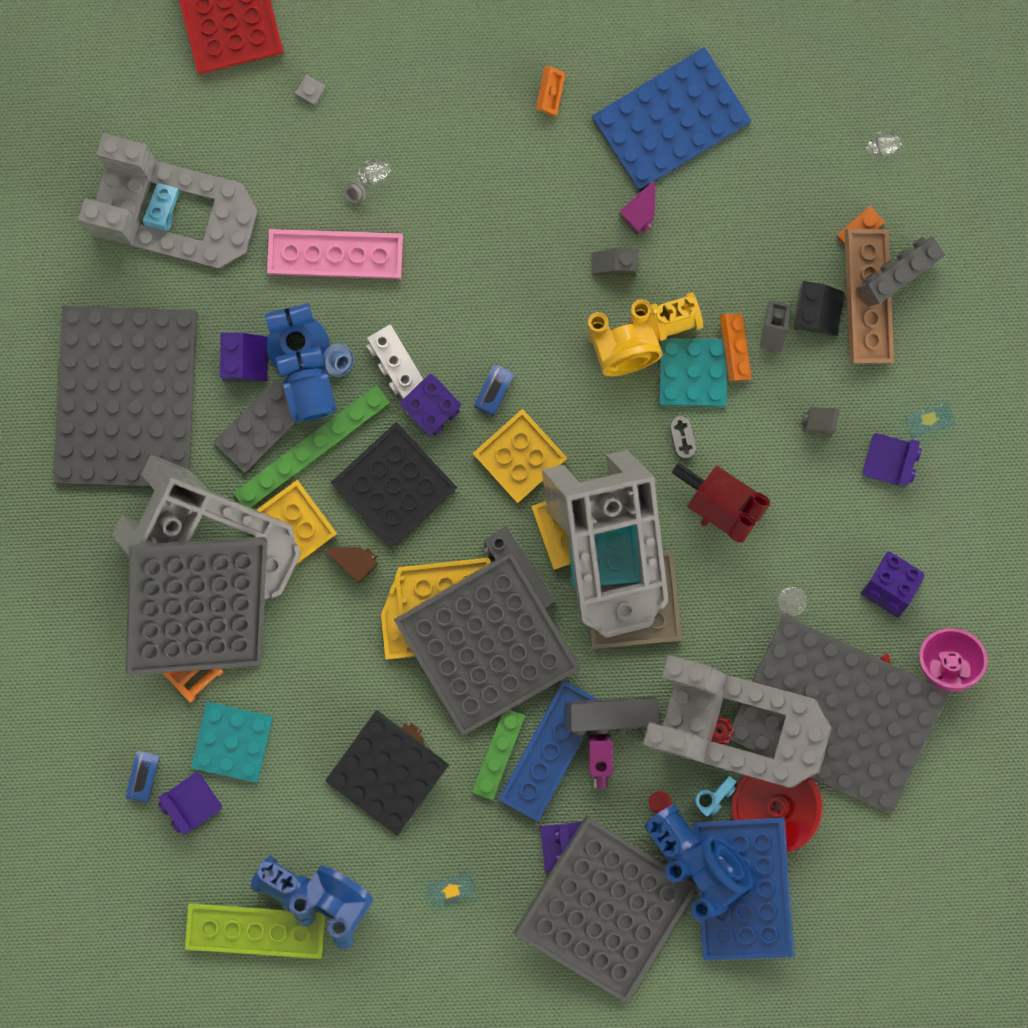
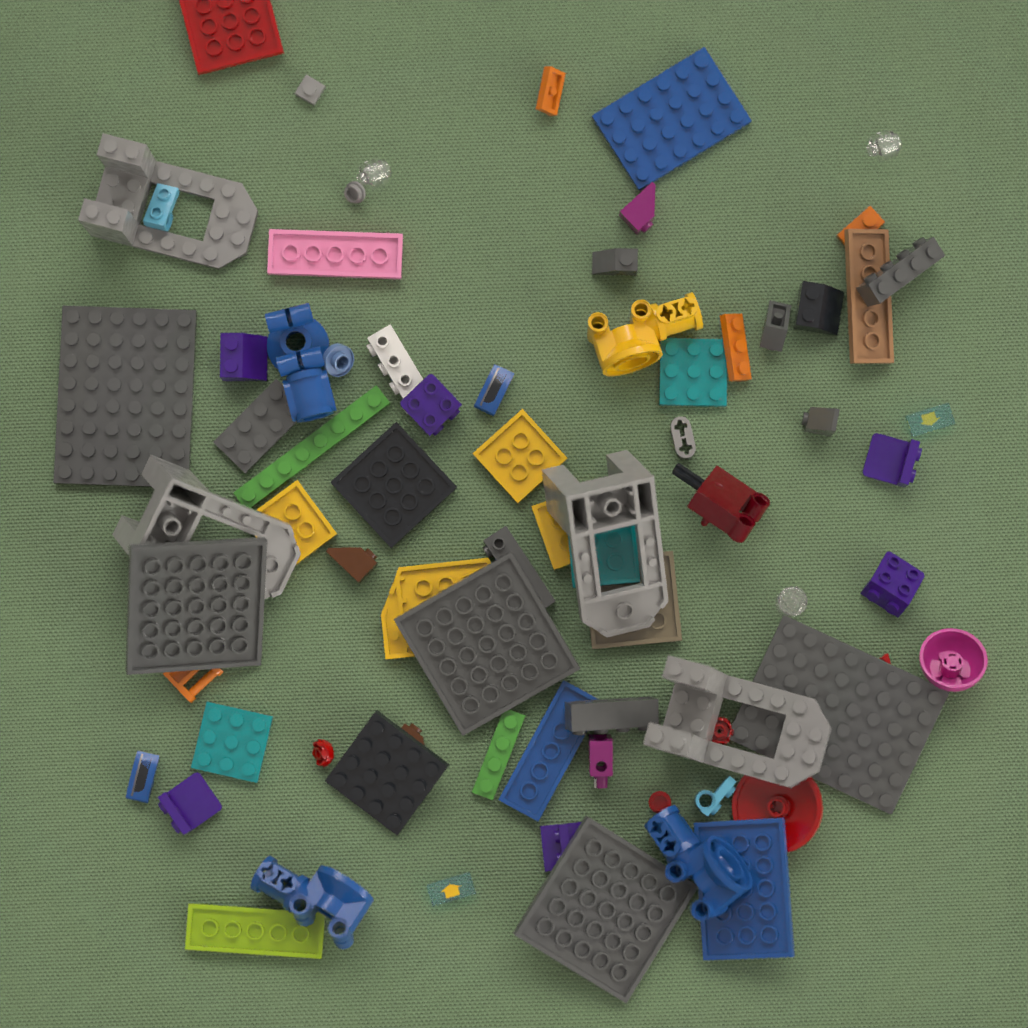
(323, 752): none -> red plate

